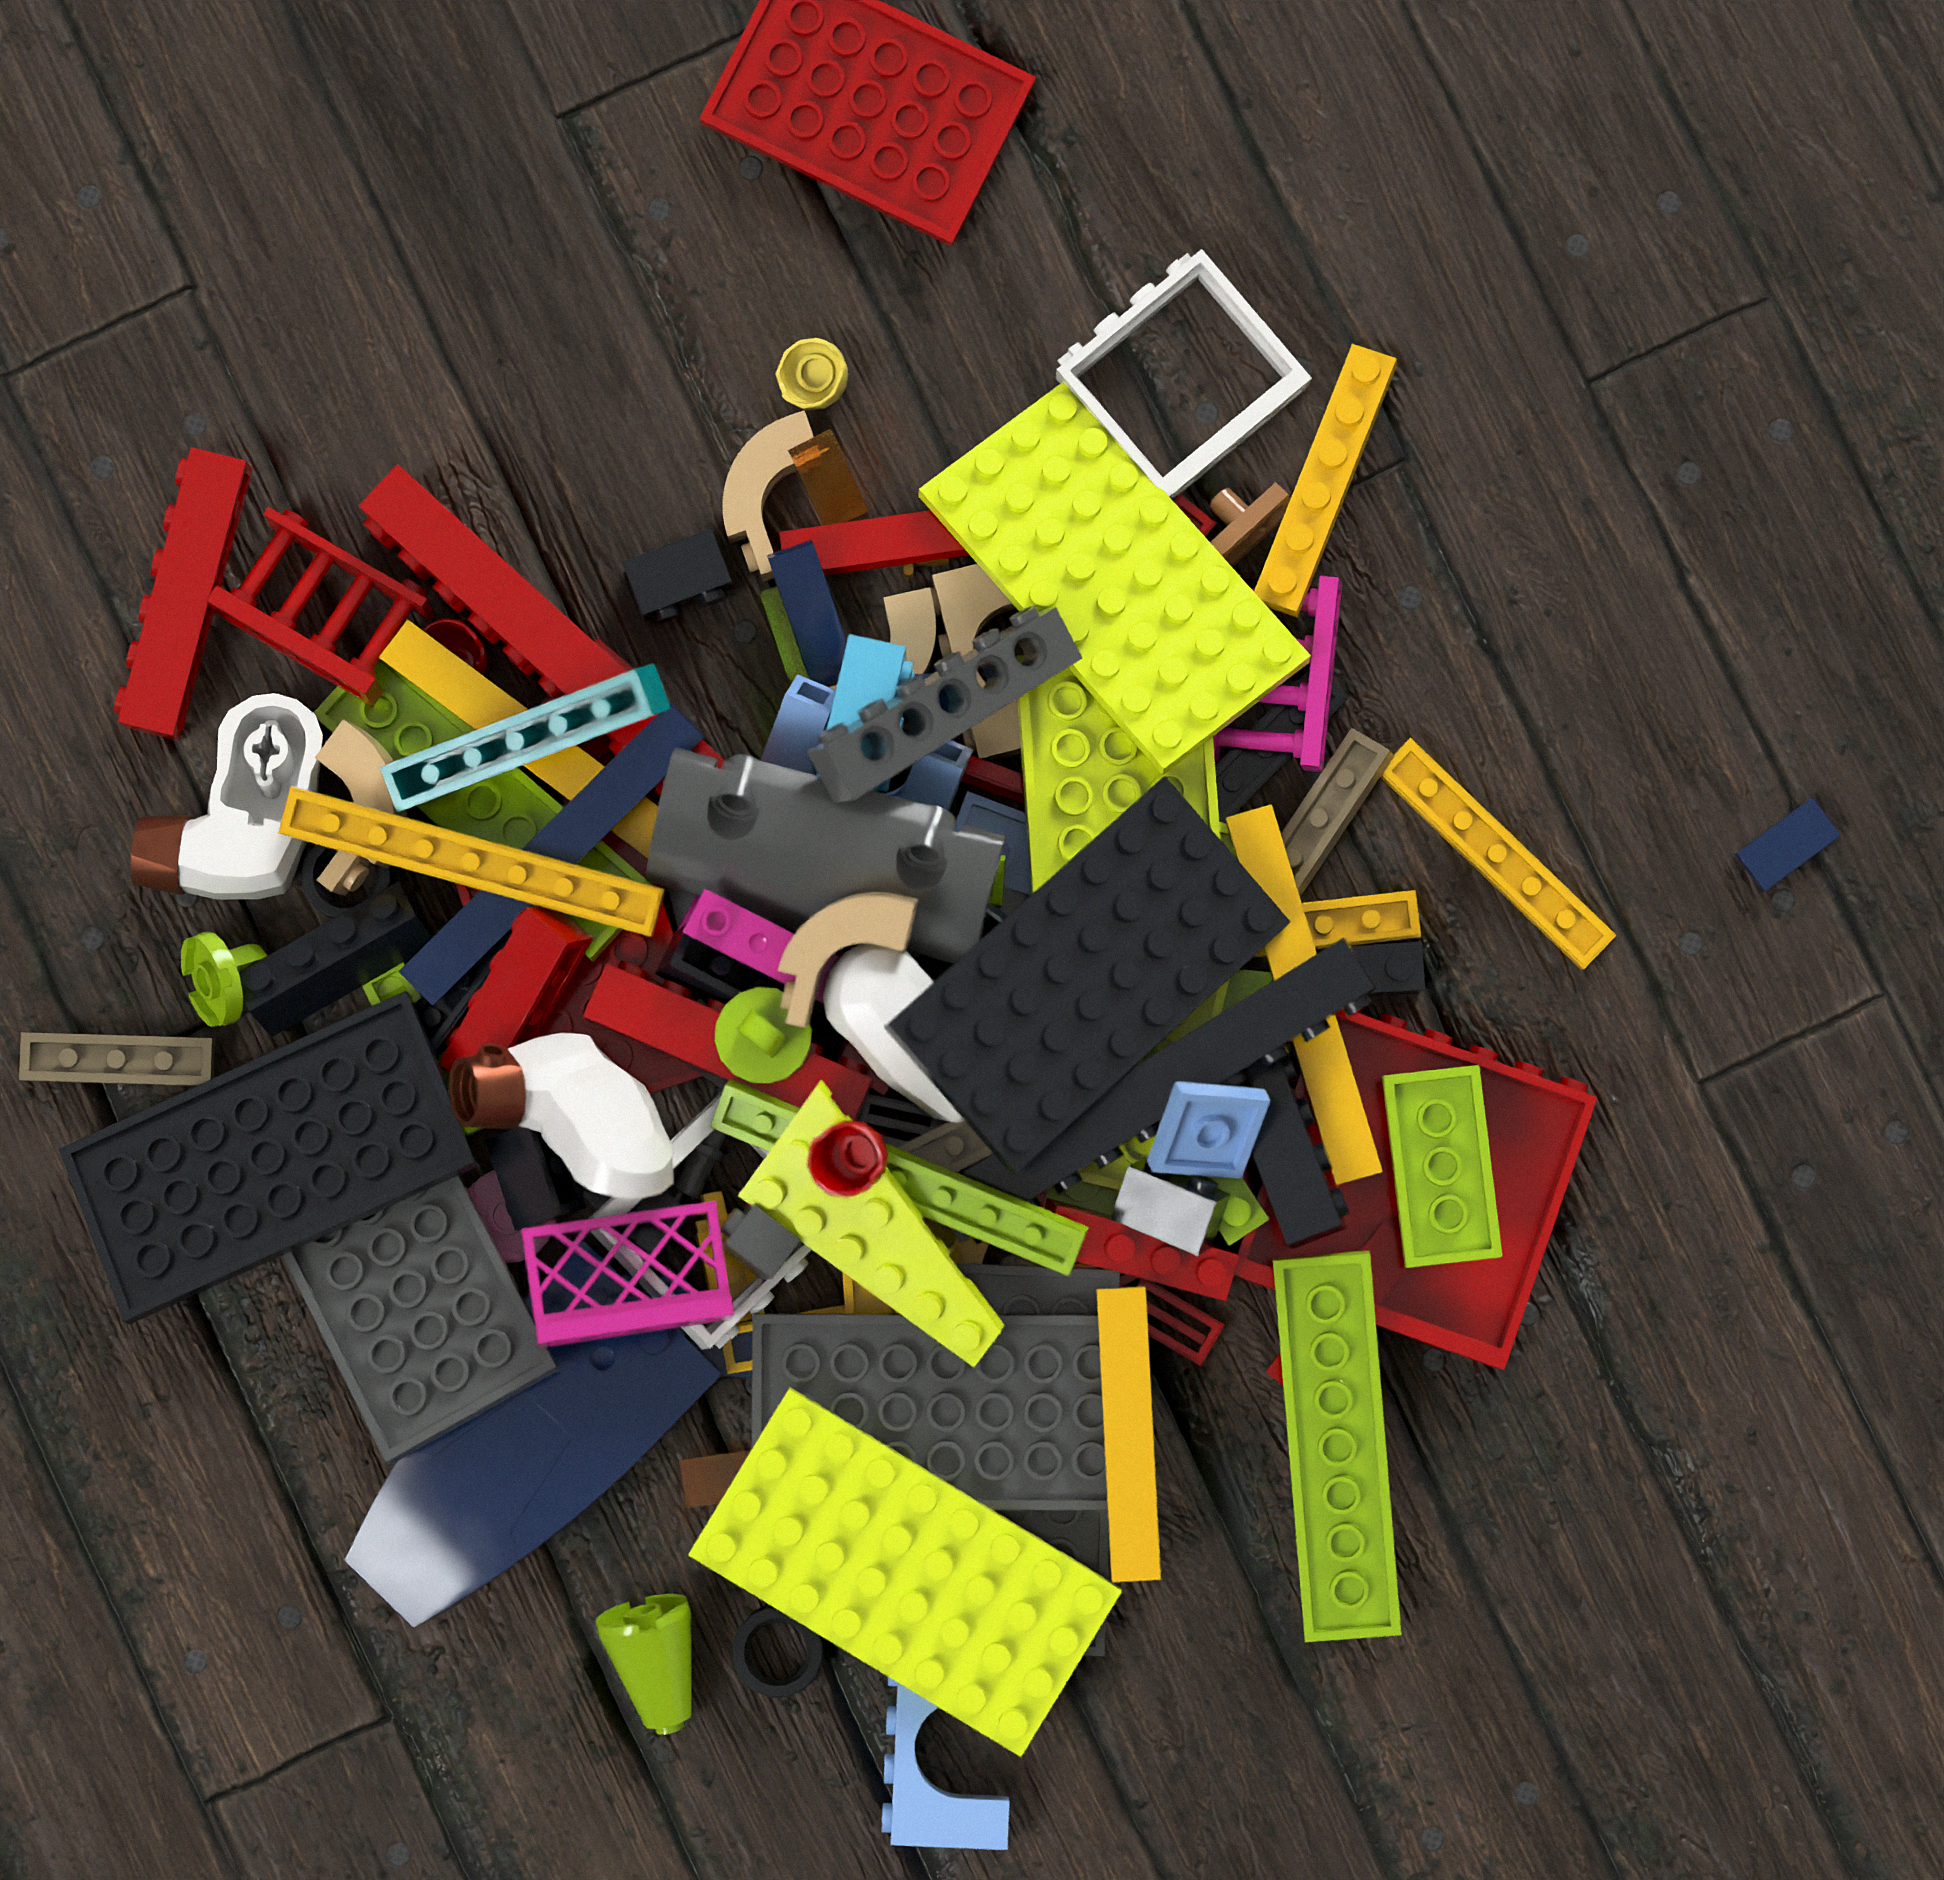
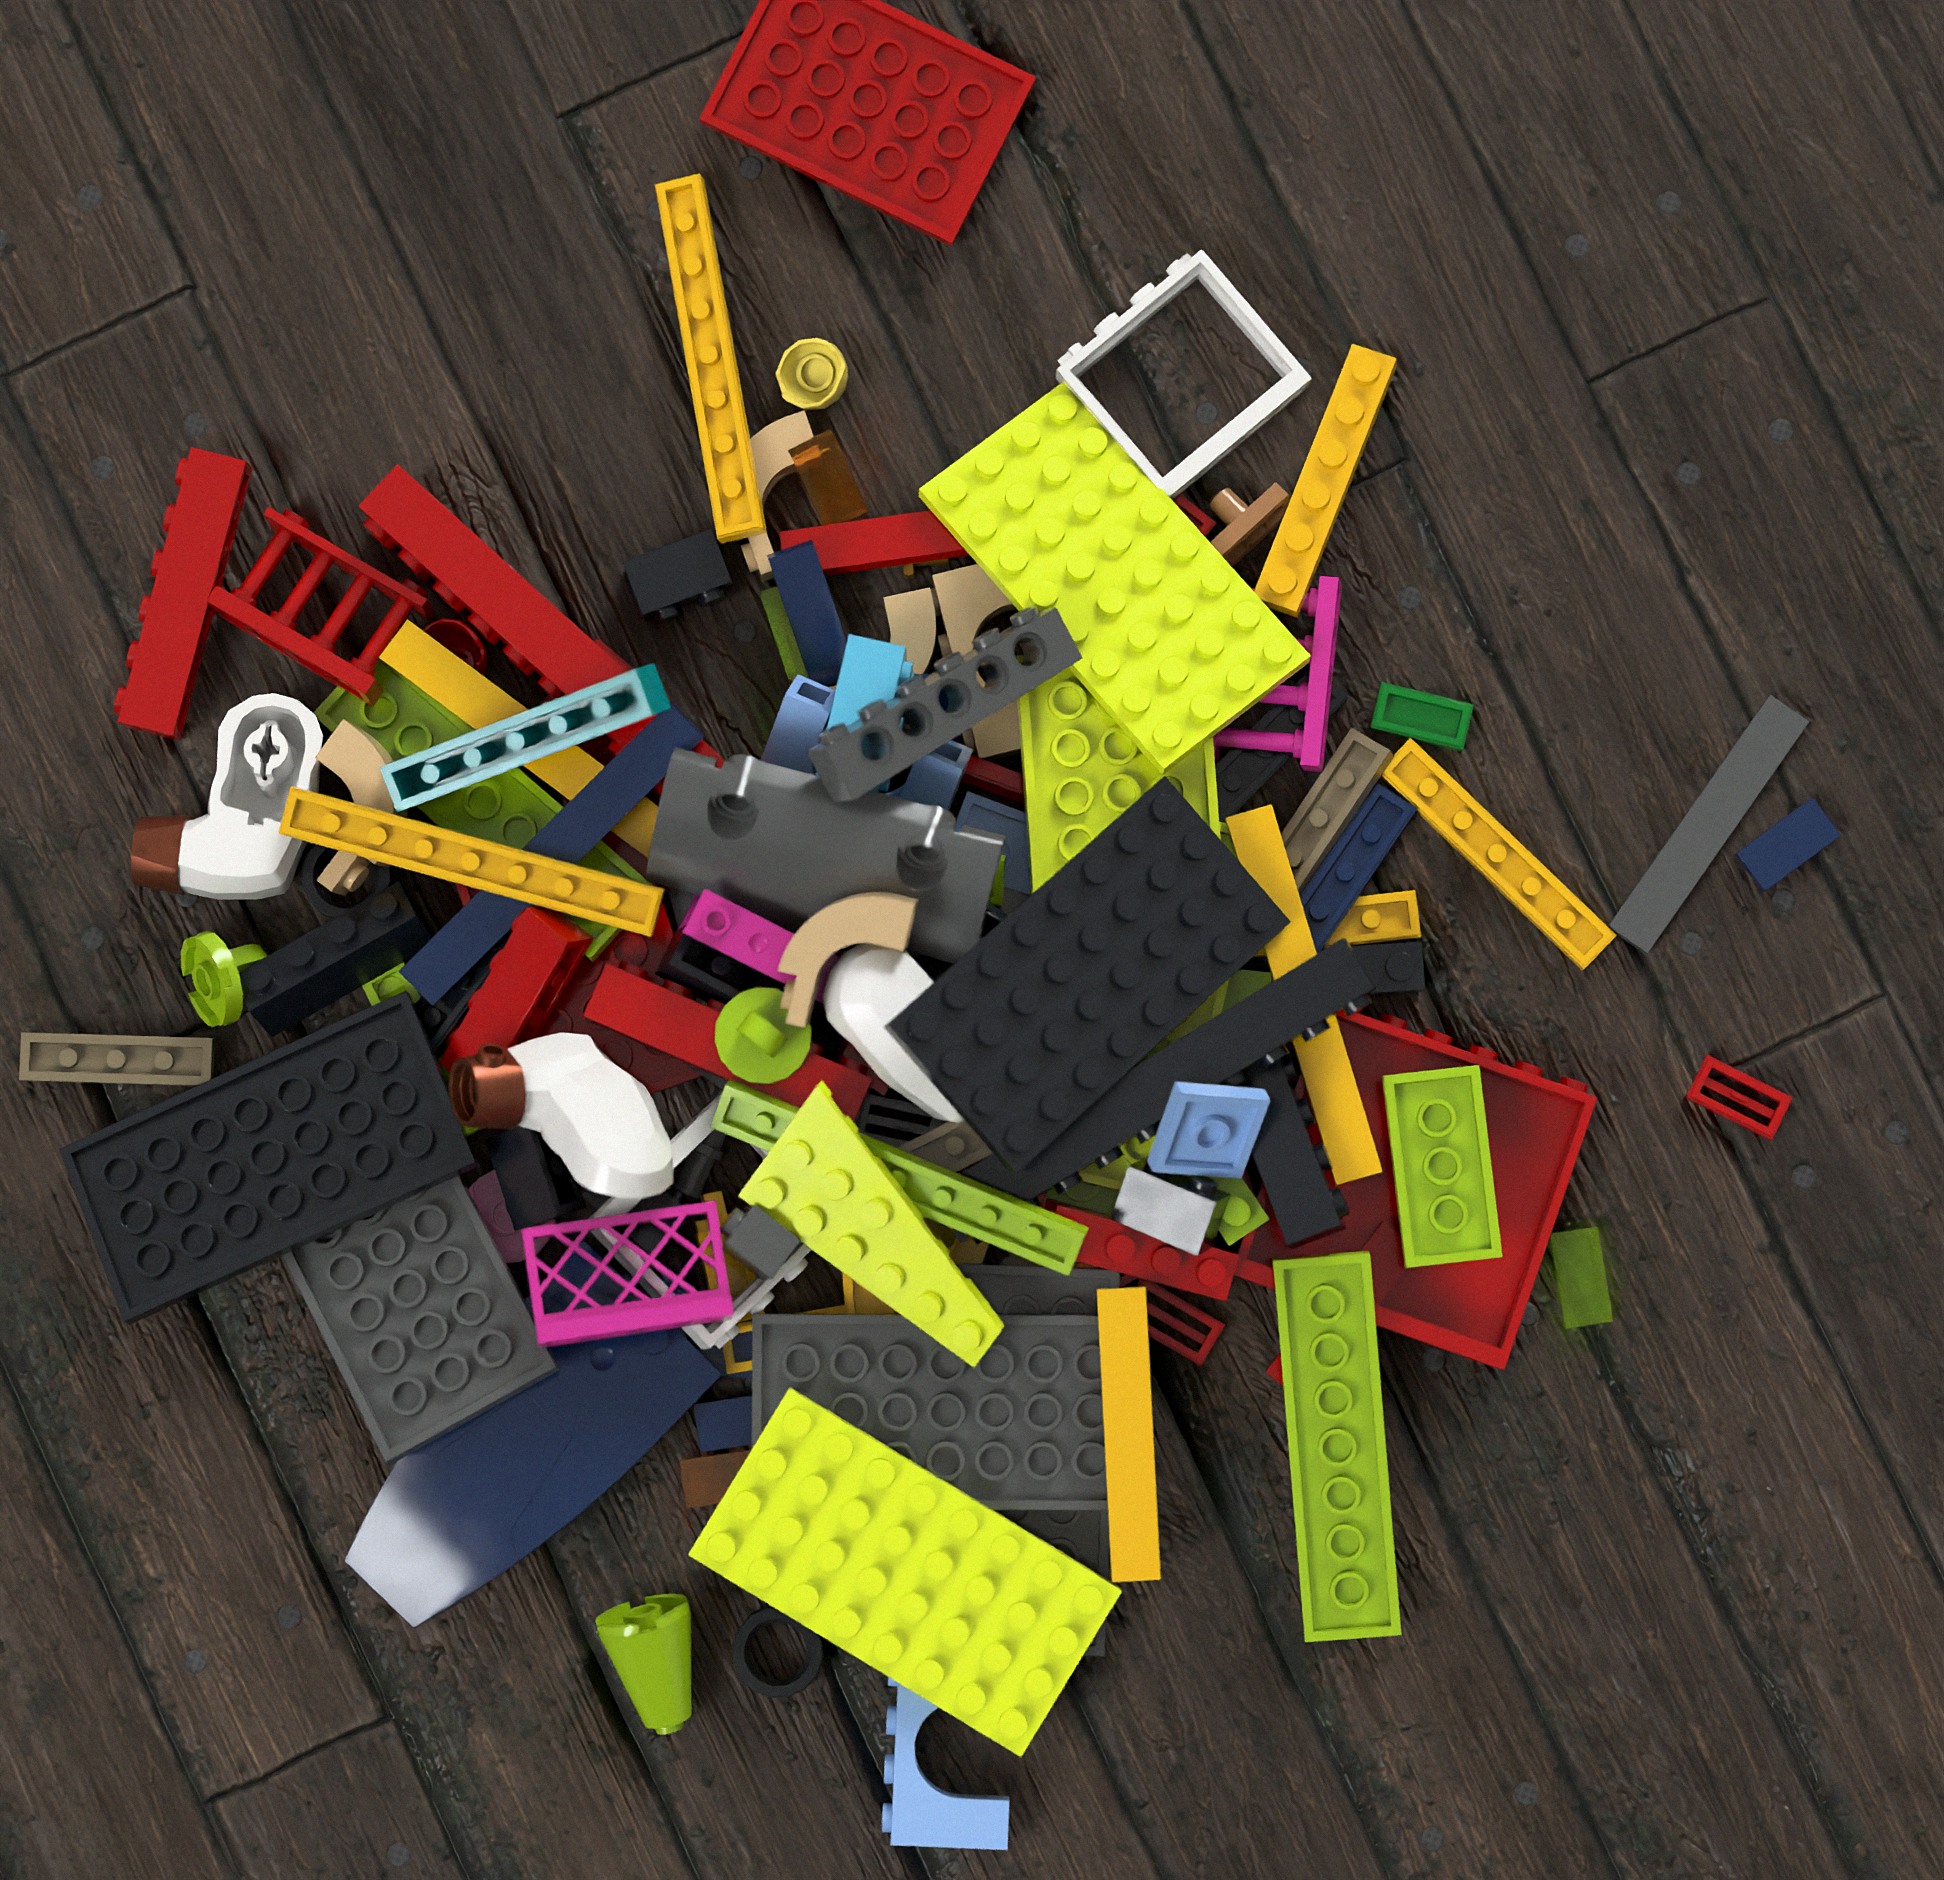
(710, 359): none -> yellow tile
(724, 1423): none -> dark blue tile
(847, 1159): red hair -> none
(1353, 862): none -> dark blue tile
(1421, 716): none -> green tile
(1580, 1277): none -> clear neon green tile
(1702, 1080): none -> red tile
(1707, 824): none -> dark grey tile

